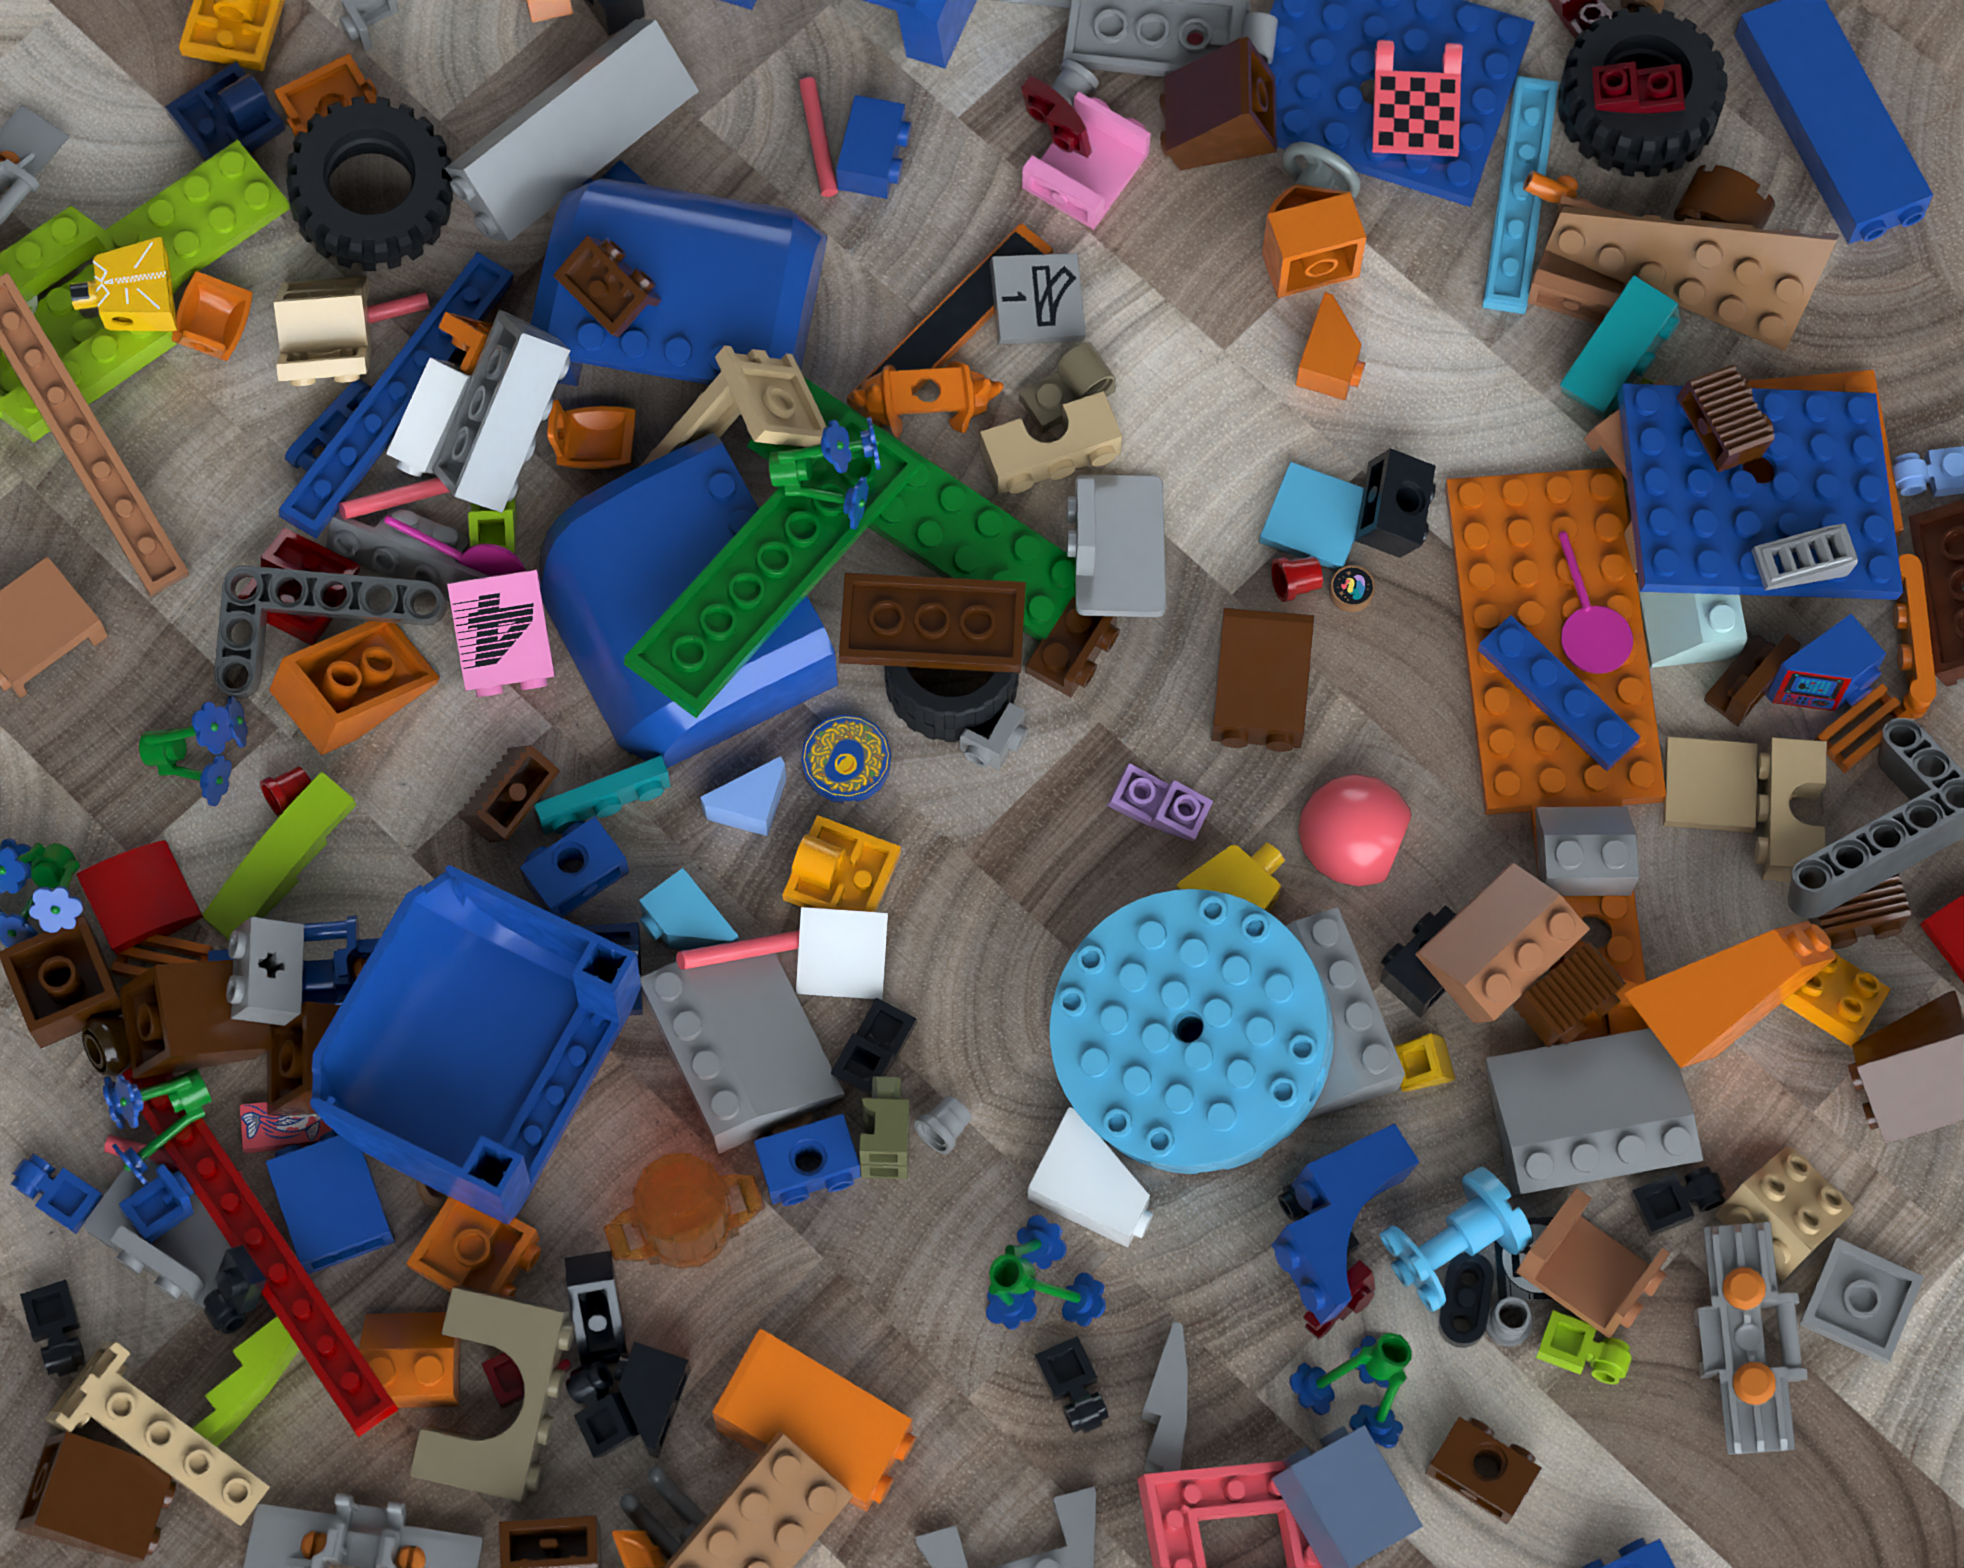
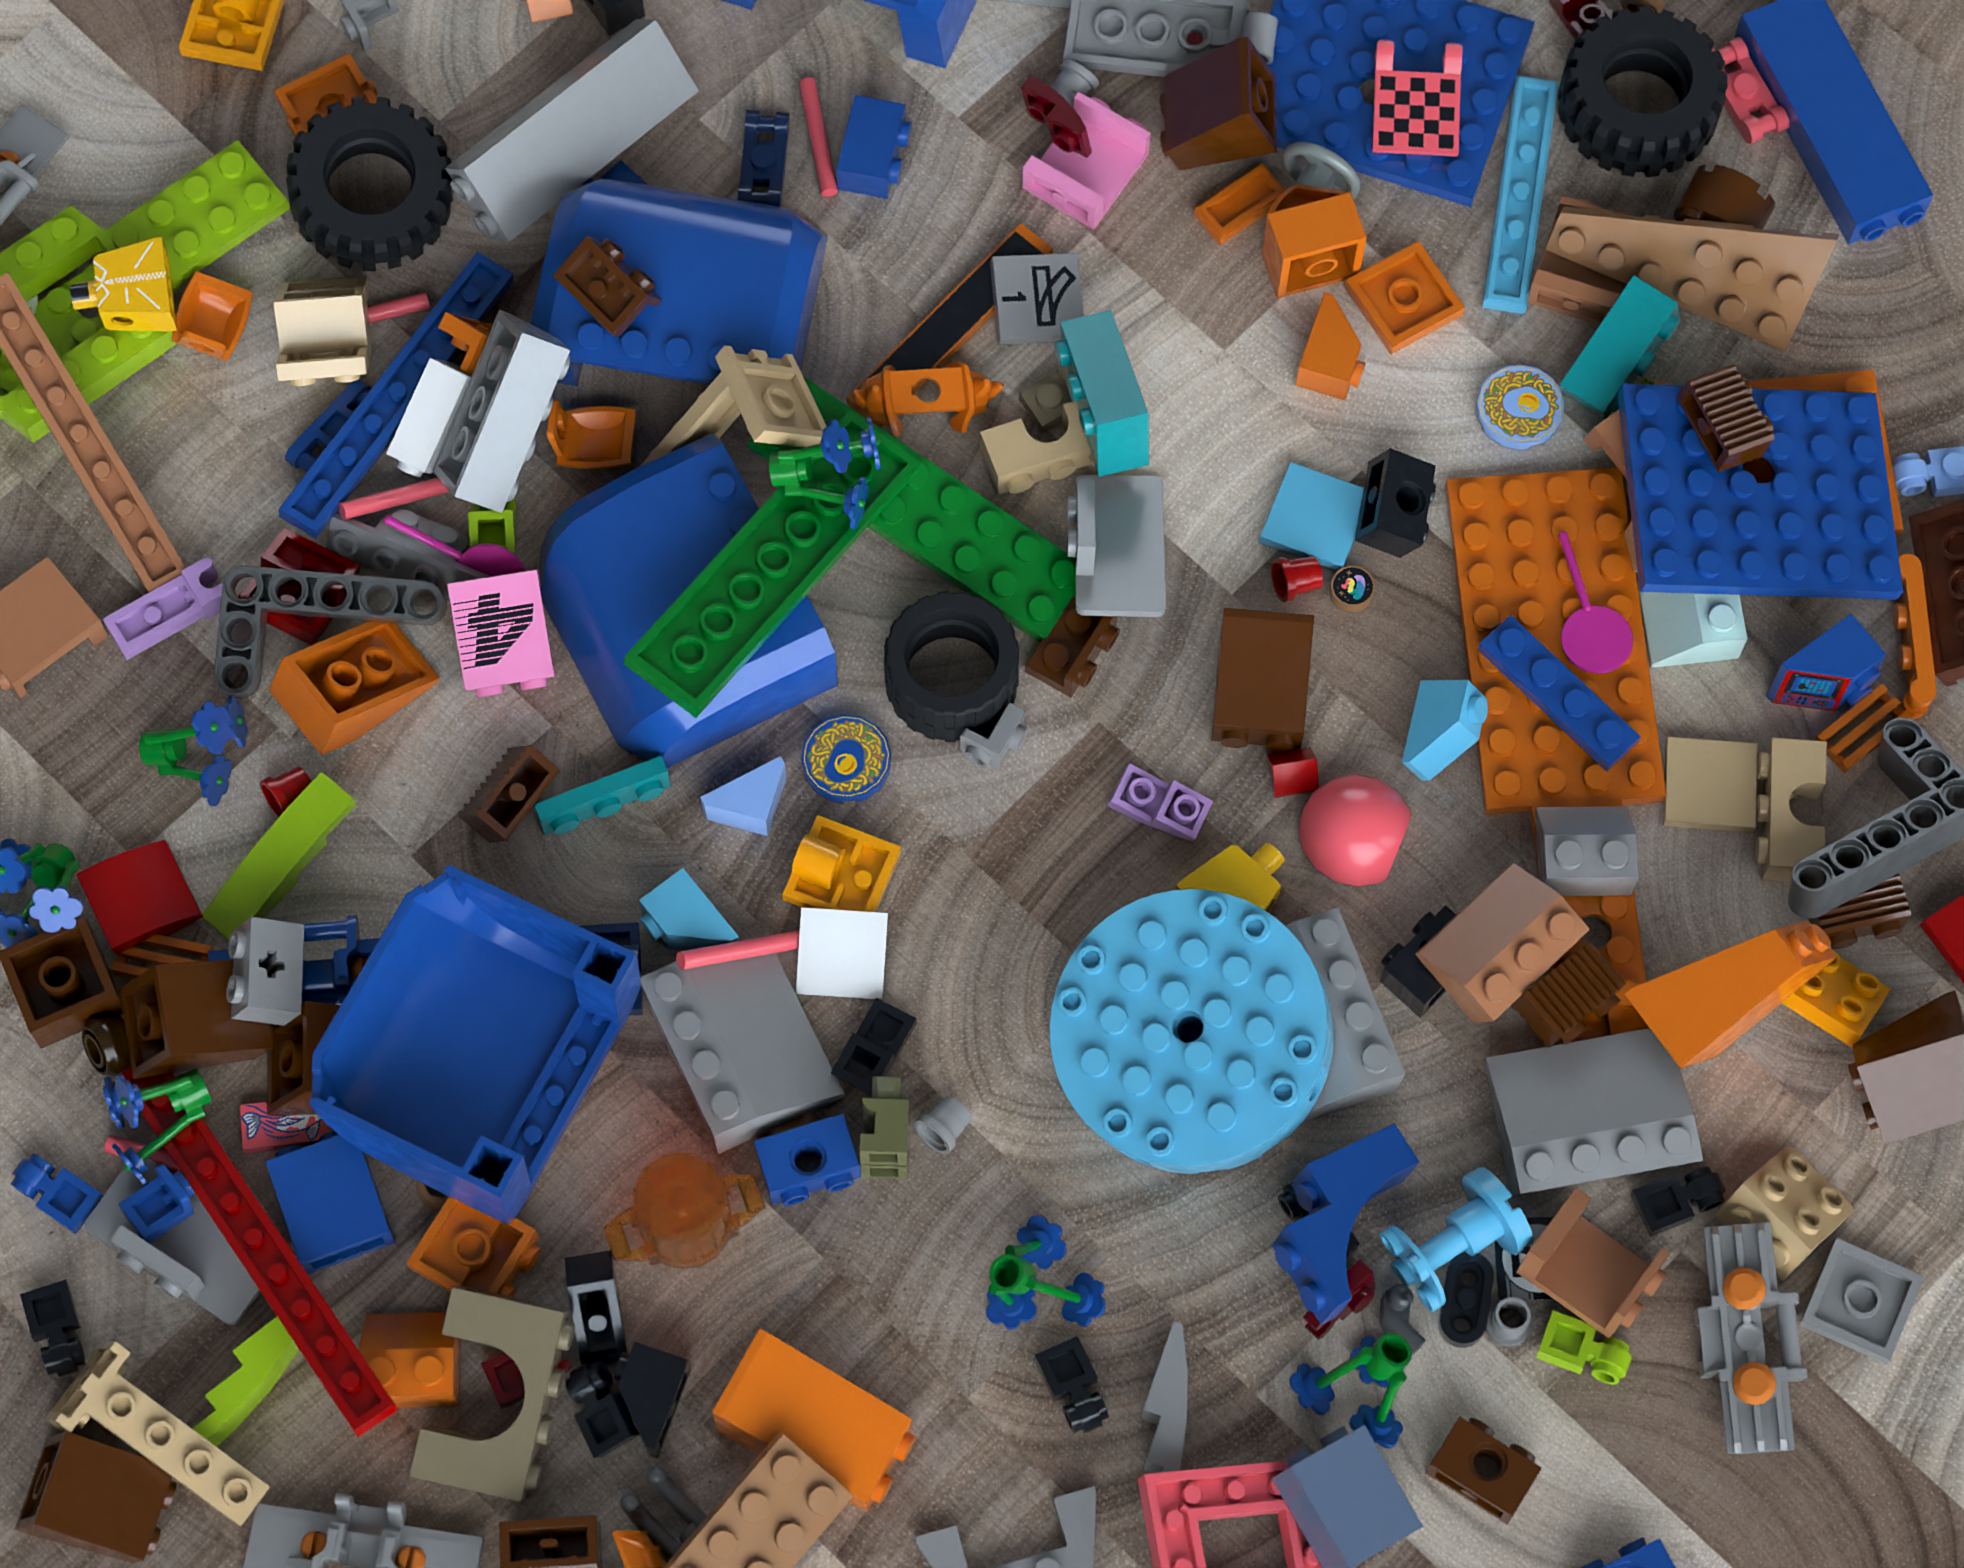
(166, 609): none -> lavender plate
(223, 111): dark blue plate -> none
(238, 1291): black plate -> none
(565, 892): blue brick -> none
(764, 160): none -> dark blue plate
(932, 622): reddish brown plate -> none
(1090, 1184): white slope -> none
(1105, 392): none -> teal wedge
(1239, 204): none -> orange tile
(1293, 772): none -> red slope
(1395, 1315): none -> dark grey arm
(1404, 297): none -> orange tile
(1425, 1062): yellow slope -> none
(1443, 725): none -> medium azure slope
(1520, 407): none -> tile
(1550, 189): orange arm -> none
(1638, 91): dark red slope -> none
(1749, 677): reddish brown bracket -> none
(1750, 94): none -> coral plate
(1832, 548): light grey slope -> none

